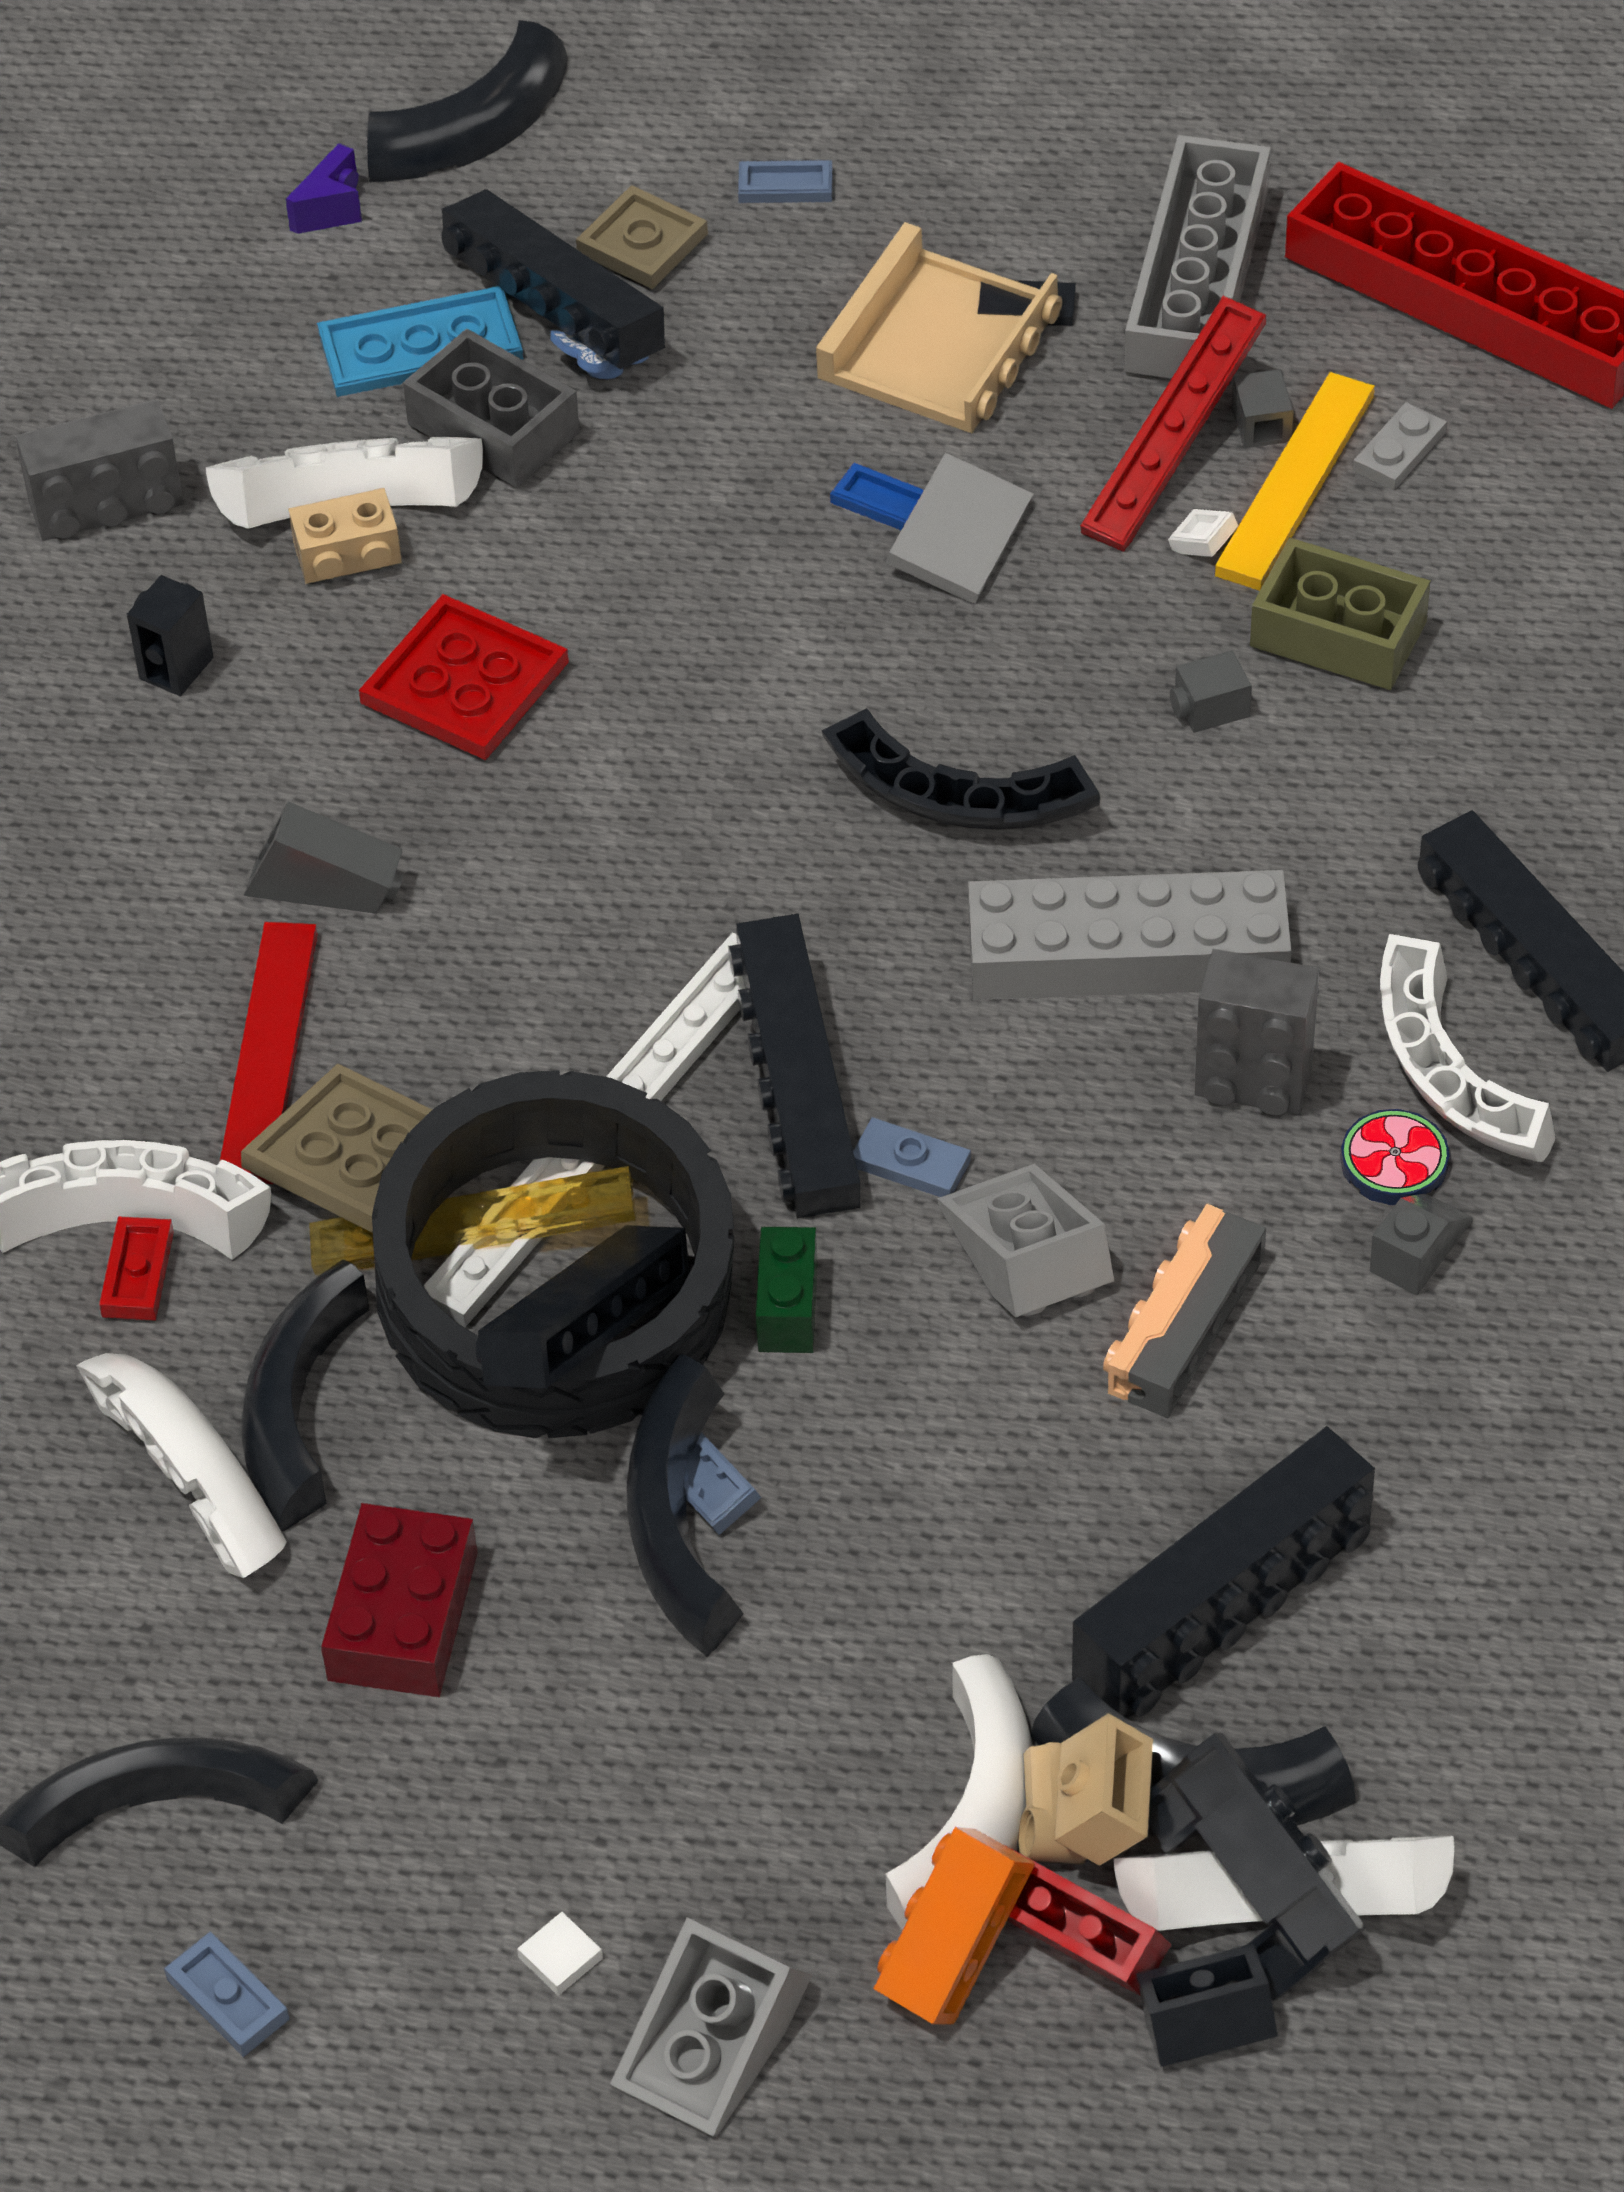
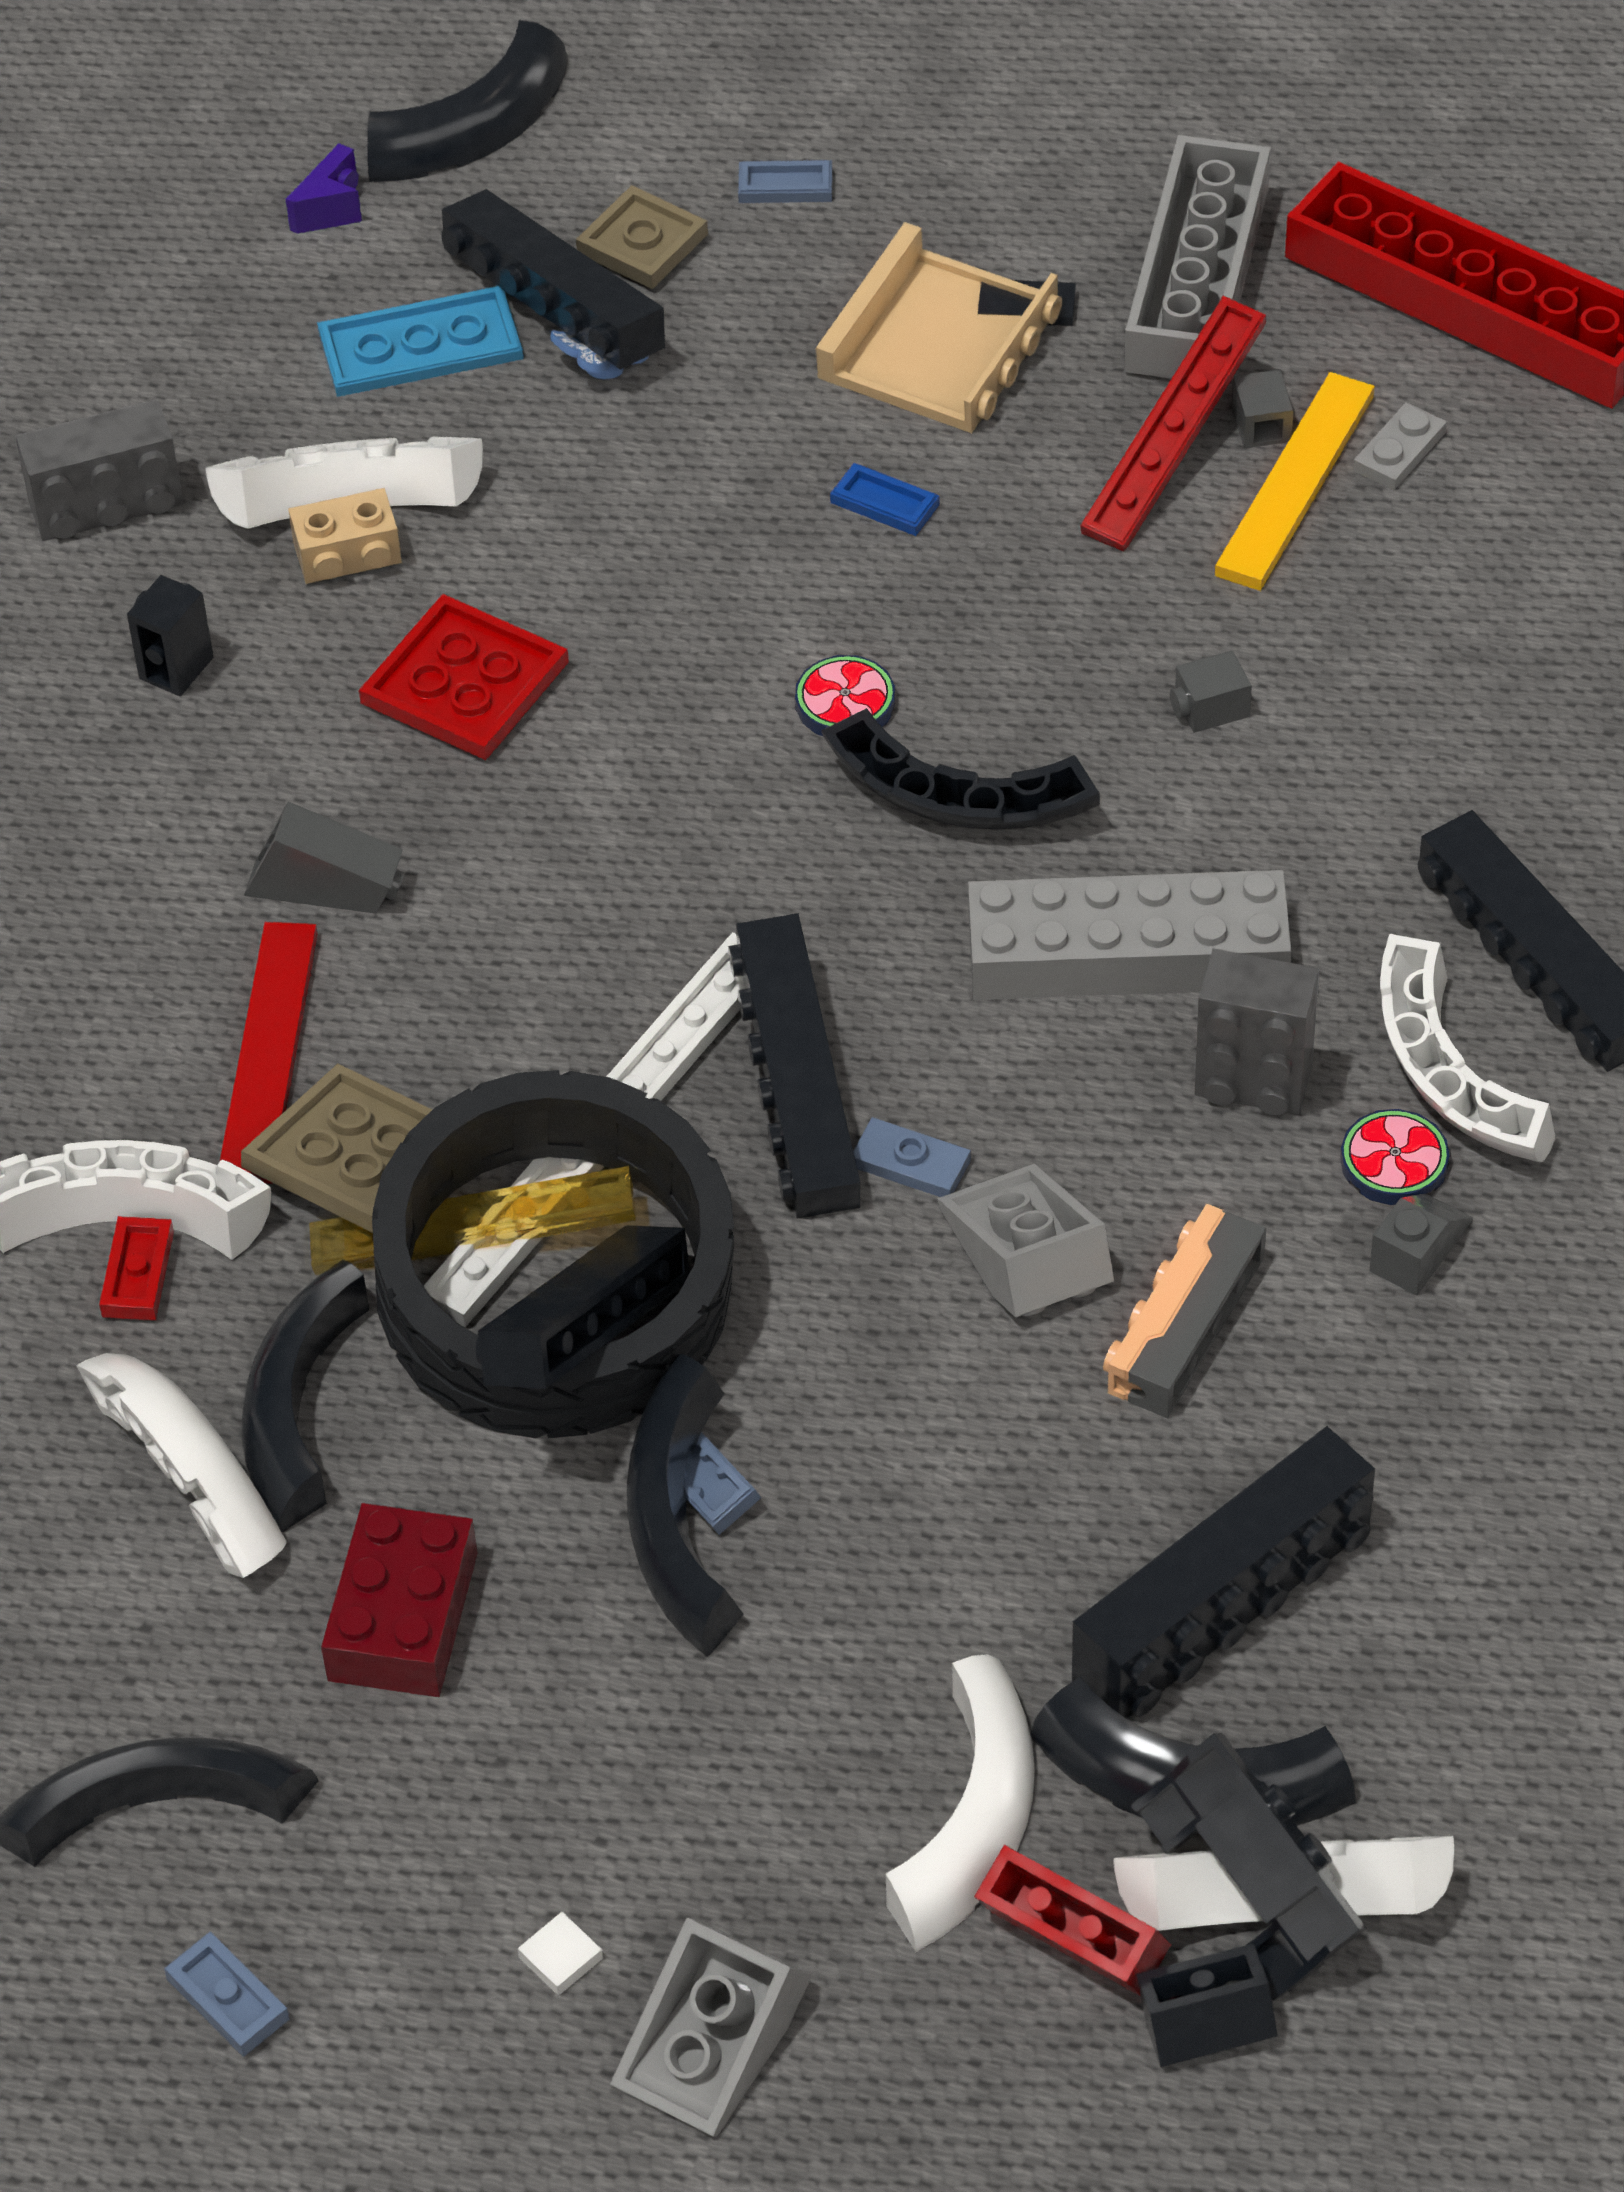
(496, 397): flat silver brick -> none
(786, 1289): dark green brick -> none
(841, 688): none -> tile
(952, 1925): orange brick -> none
(959, 528): light grey tile -> none
(1039, 1817): tan piece -> none
(1104, 1789): tan brick -> none
(1203, 532): white tile -> none
(1339, 613): olive brick -> none

